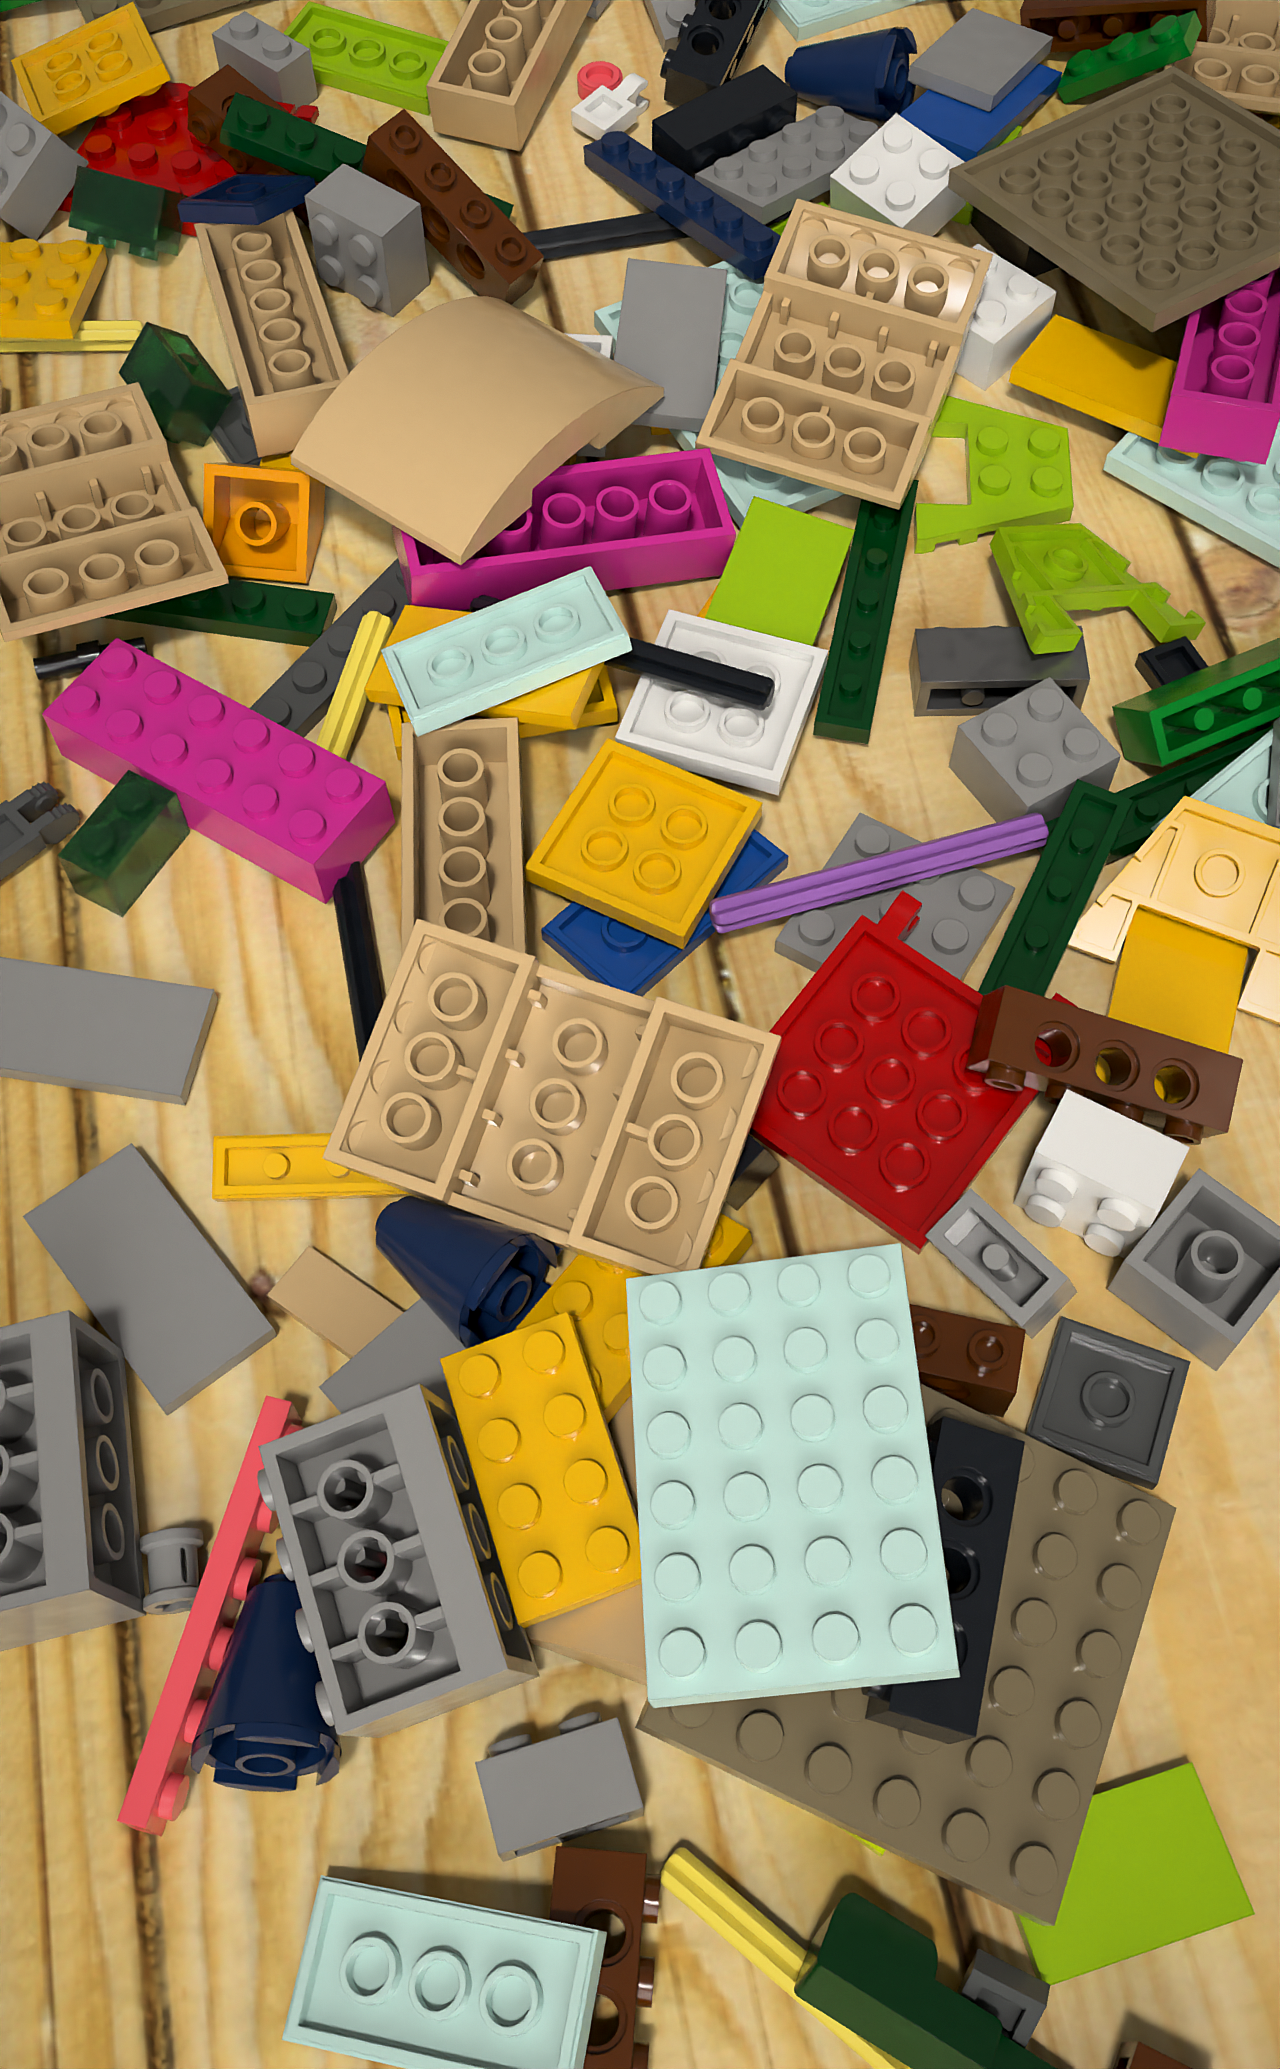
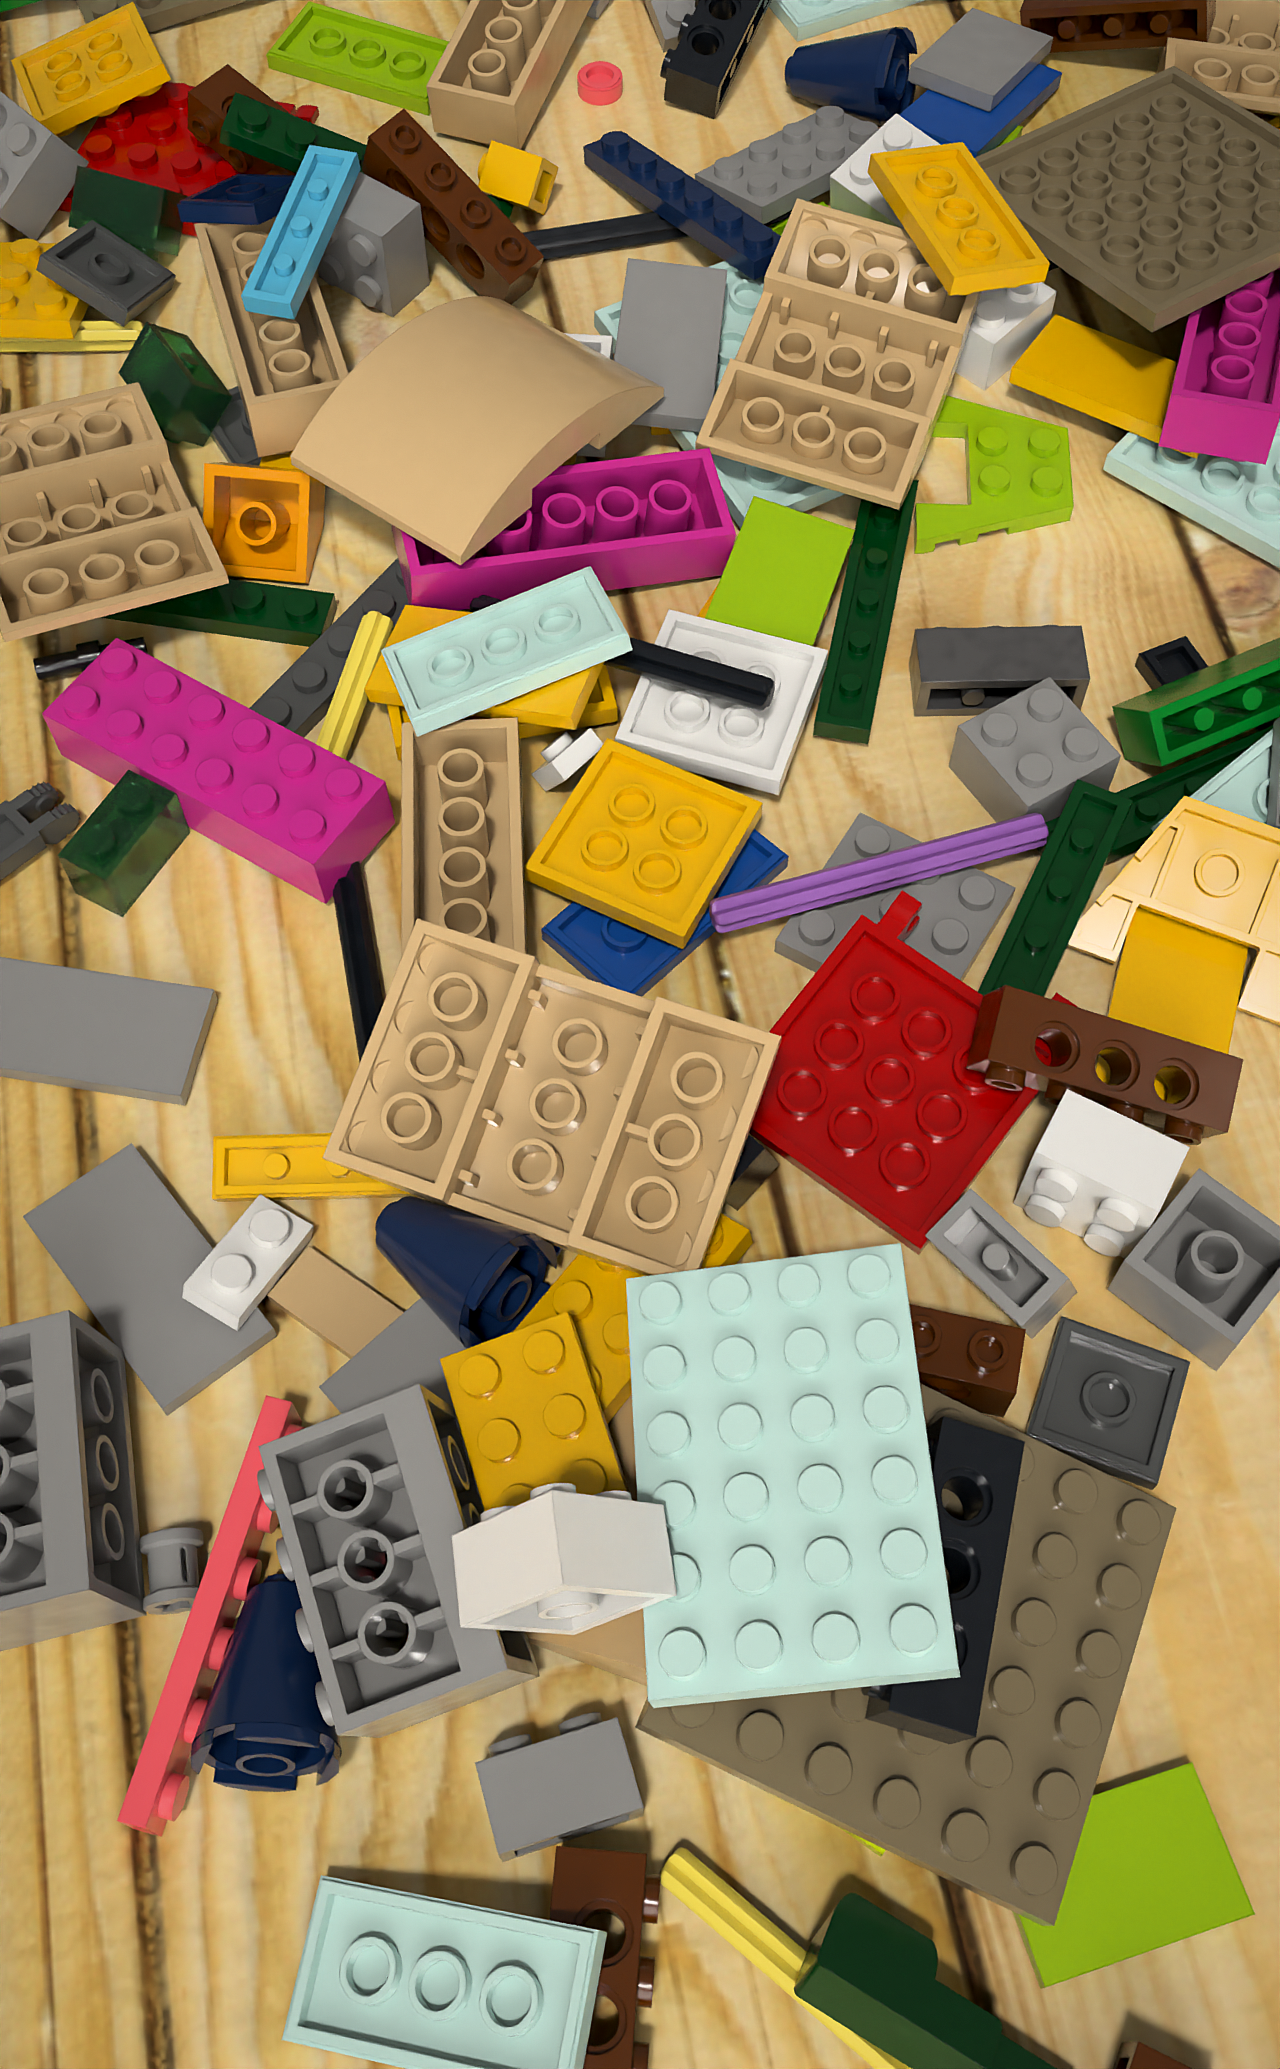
(106, 272): none -> dark grey tile
(247, 1262): none -> white plate
(267, 59): light grey brick -> none
(301, 232): none -> medium azure plate
(517, 177): none -> yellow brick
(562, 1562): none -> white brick
(565, 757): none -> white plate
(611, 110): white plate -> none
(724, 120): black brick -> none
(957, 218): none -> yellow plate
(1006, 1994): dark grey plate -> none
(1073, 569): lime wing -> none
(1129, 56): green plate -> none

